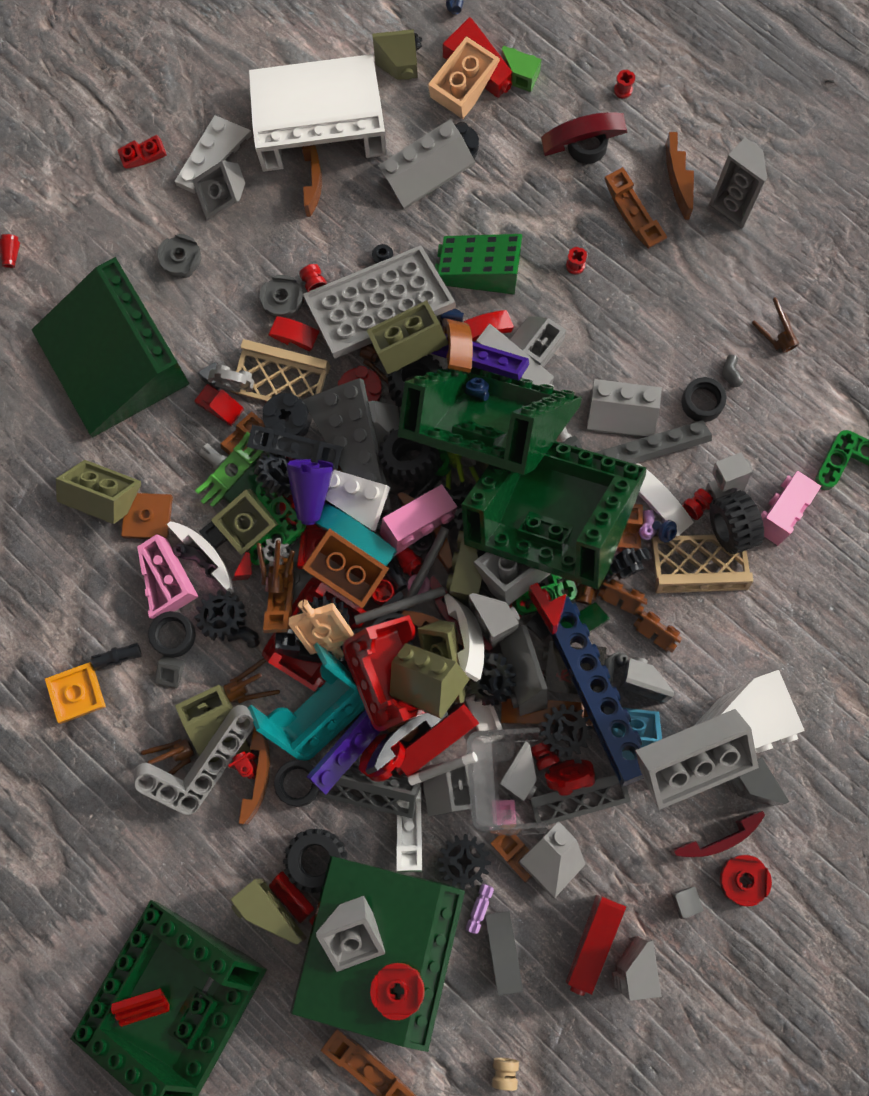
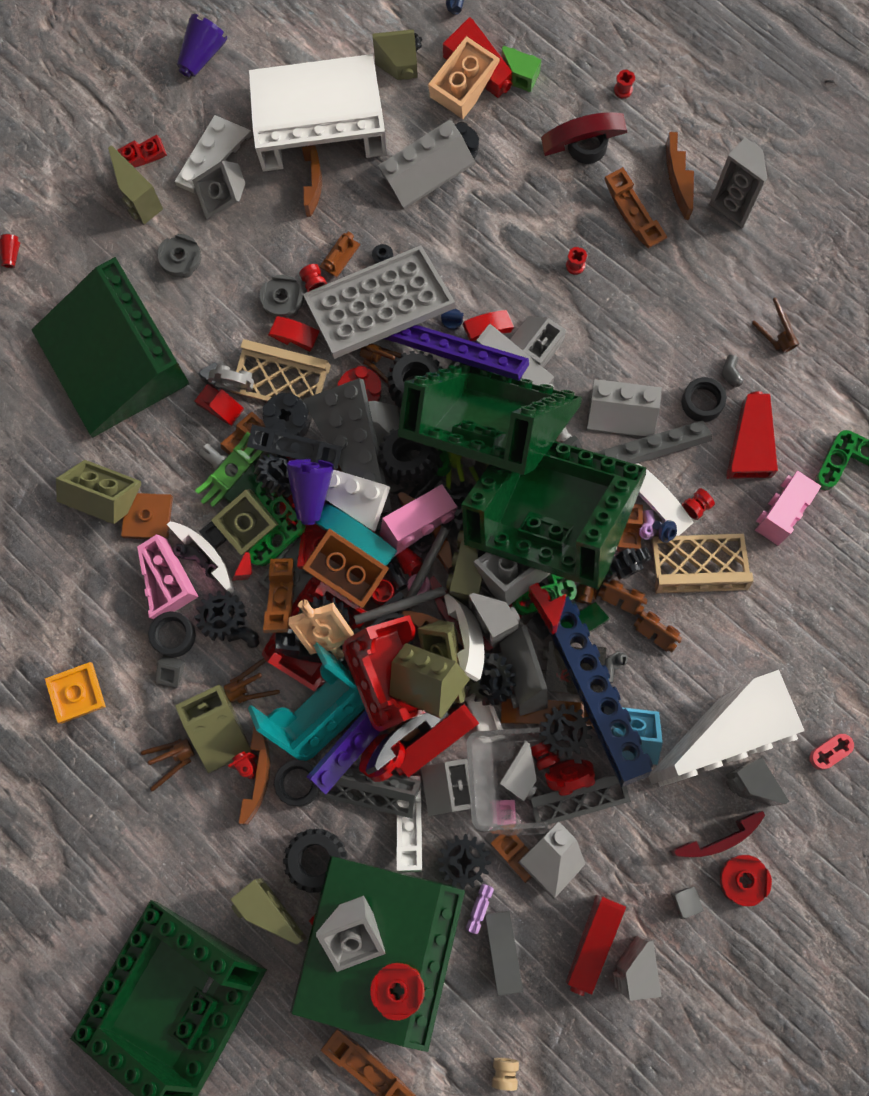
(116, 656): black pin -> none
(136, 190): none -> olive slope
(140, 1007): red tile -> none
(199, 45): none -> dark purple cone
(202, 767): light grey beam -> none
(270, 548): light grey gear -> none
(274, 581): reddish brown plant -> none
(291, 897): red tile -> none
(340, 254): none -> dark orange hinge
(407, 337): olive slope -> none
(442, 768): light grey bar -> none
(460, 345): slope -> none
(478, 388): dark blue plate -> none
(480, 262): green slope -> none
(645, 681): light grey slope -> none
(698, 758): light grey slope -> none
(730, 476): light grey arch -> none
(736, 522): black tyre -> none
(754, 440): none -> red slope
(835, 756): none -> coral beam

